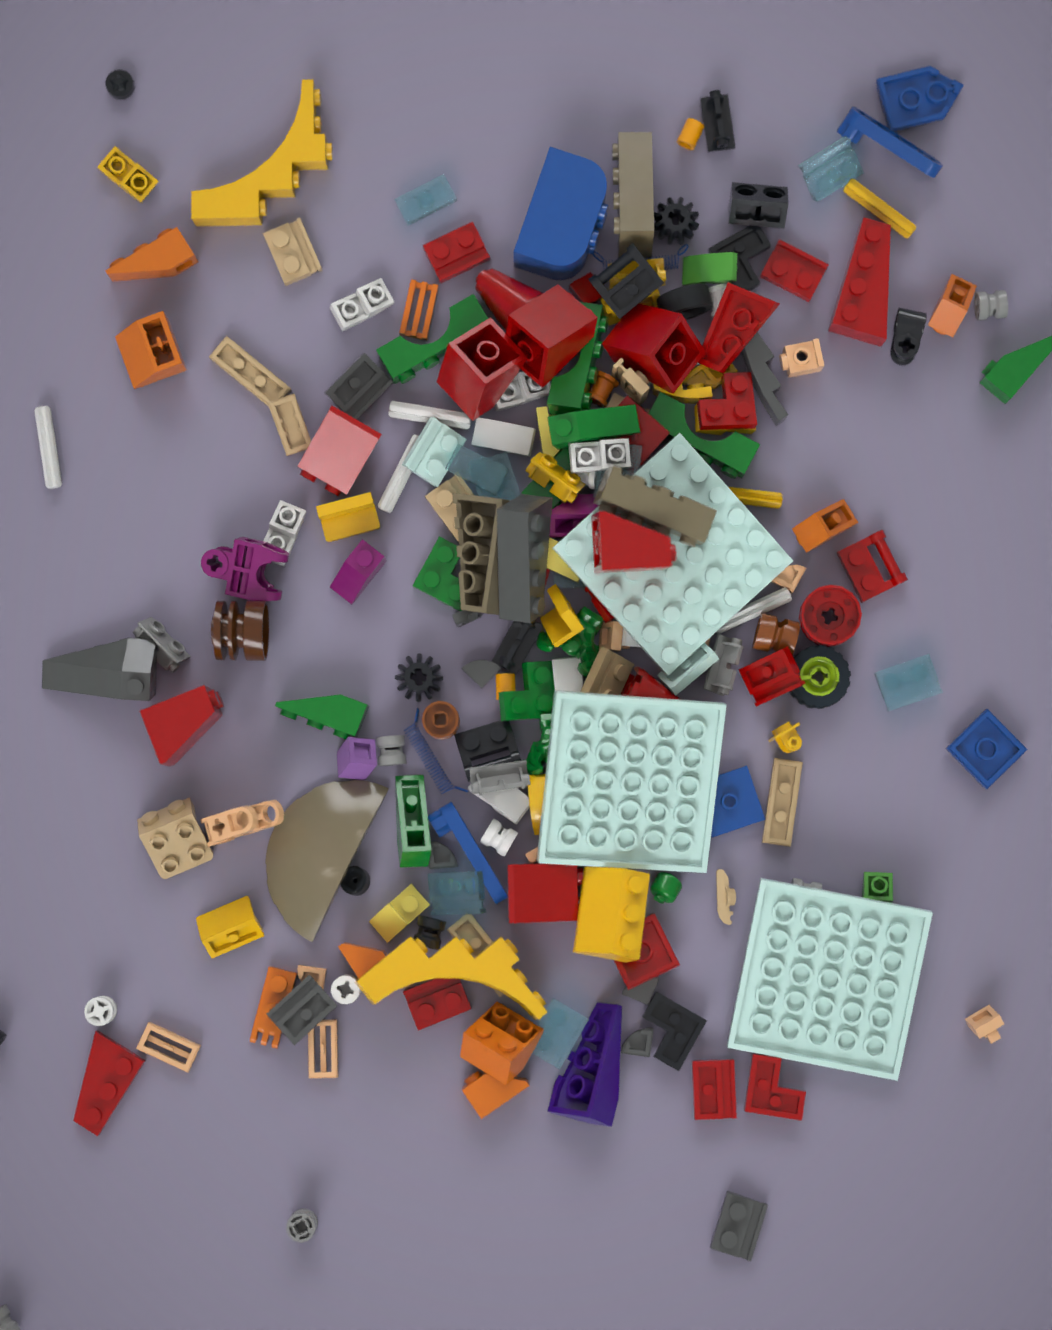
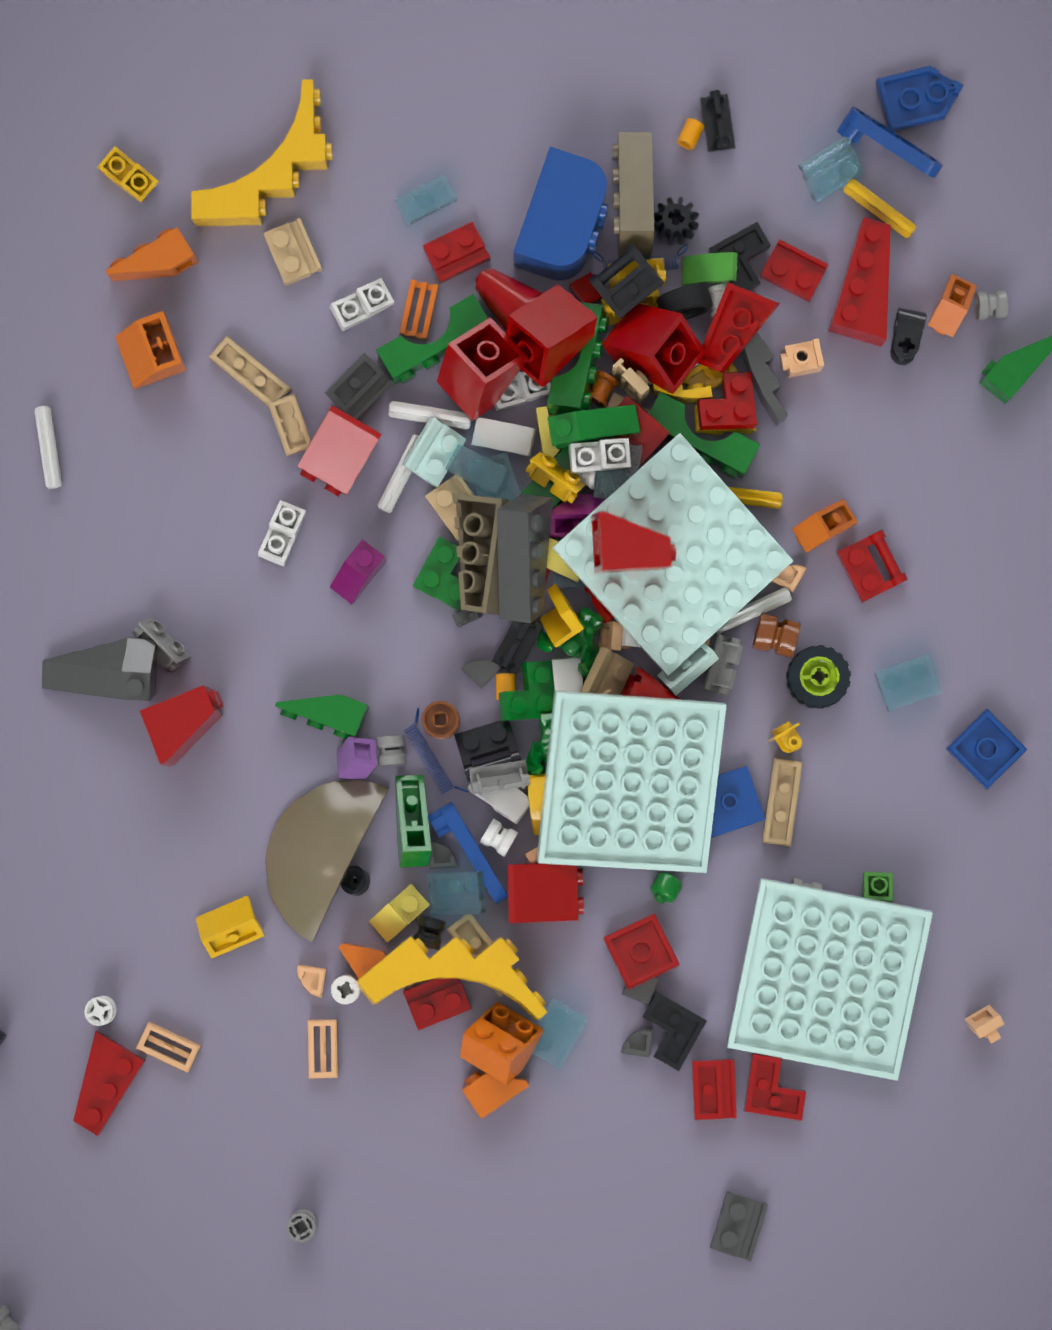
(120, 84): black tile -> none
(174, 838): tan bracket -> none
(237, 630): reddish brown wheel -> none
(241, 821): light nougat piece -> none
(244, 568): magenta piece -> none
(276, 987): orange hinge -> none
(301, 1010): dark grey plate -> none
(348, 517): yellow panel -> none
(426, 671): black gear -> none
(591, 1080): dark purple wedge -> none
(611, 913): yellow slope -> none
(654, 507): dark tan wedge -> none
(725, 897): tan piece -> none
(758, 205): black brick -> none
(772, 676): red plate -> none
(845, 610): red wheel -> none

